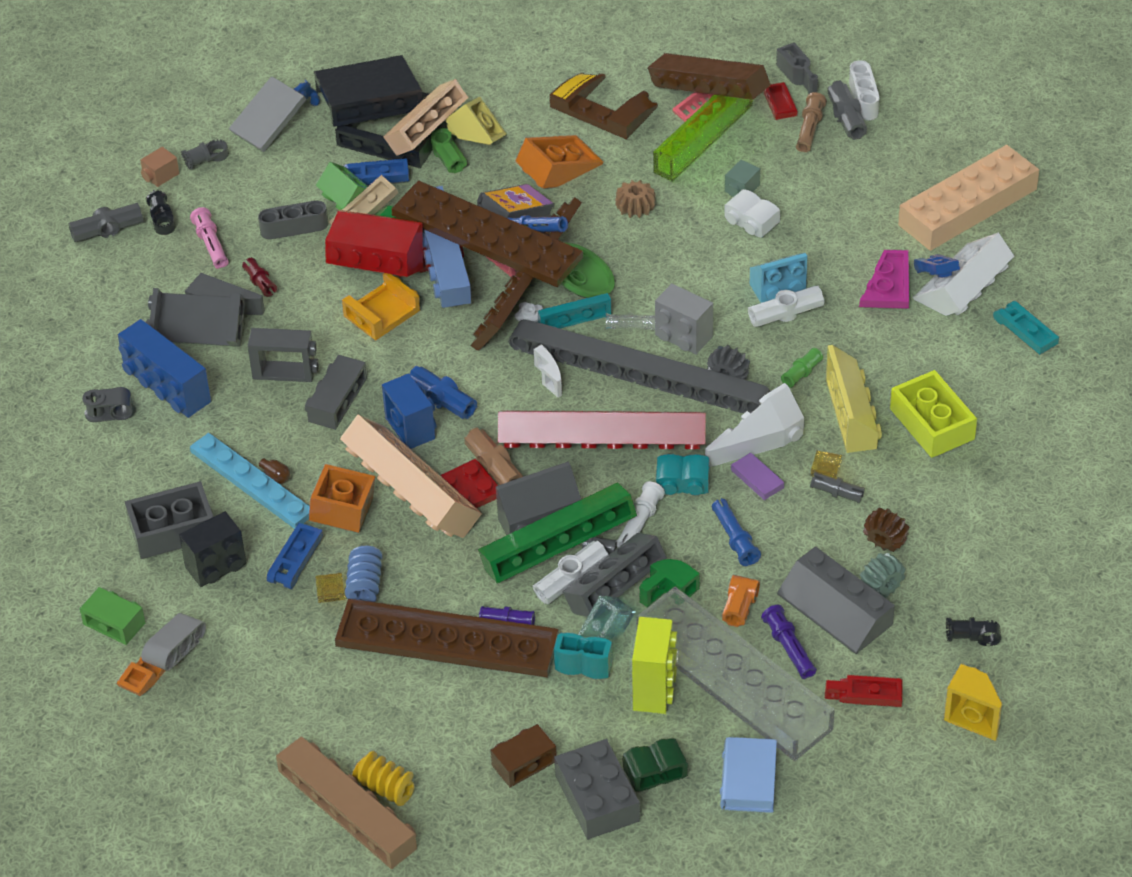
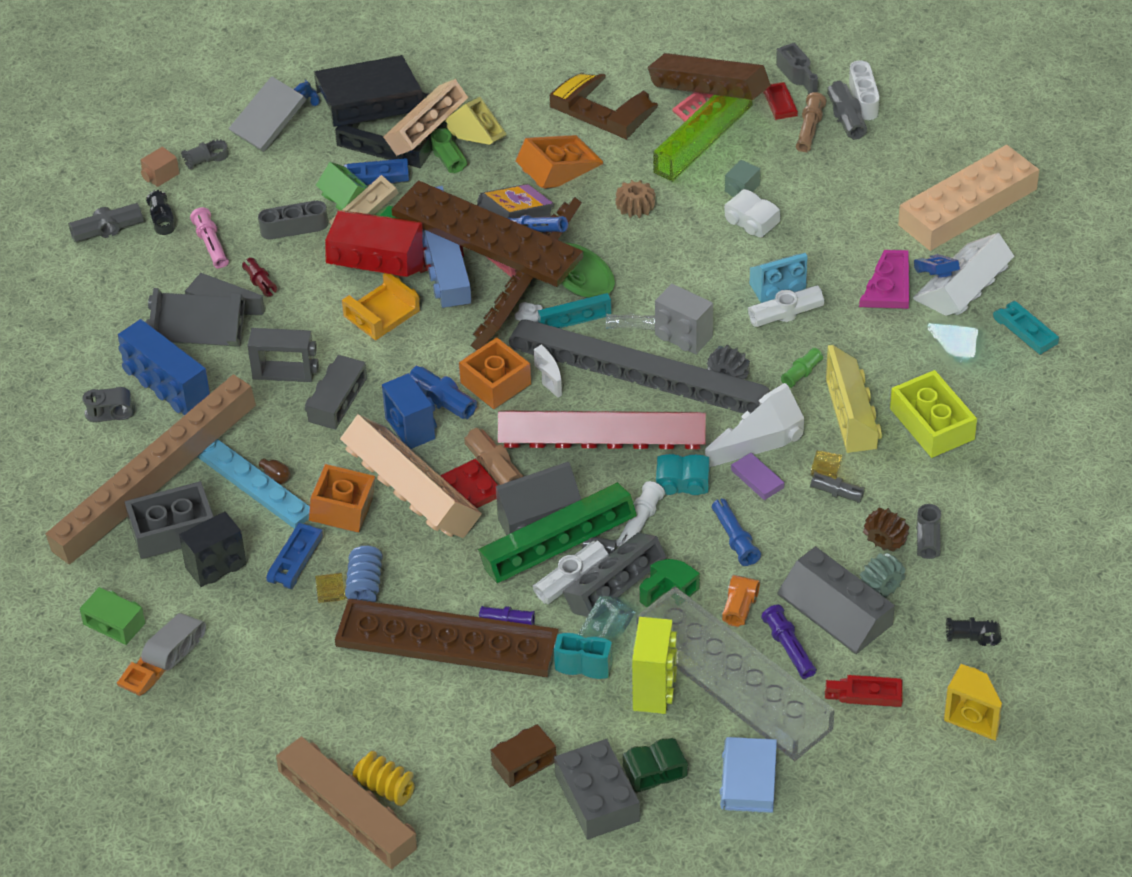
(151, 469): none -> medium nougat brick
(495, 373): none -> orange brick
(928, 531): none -> dark grey piece
(956, 340): none -> clear light blue slope

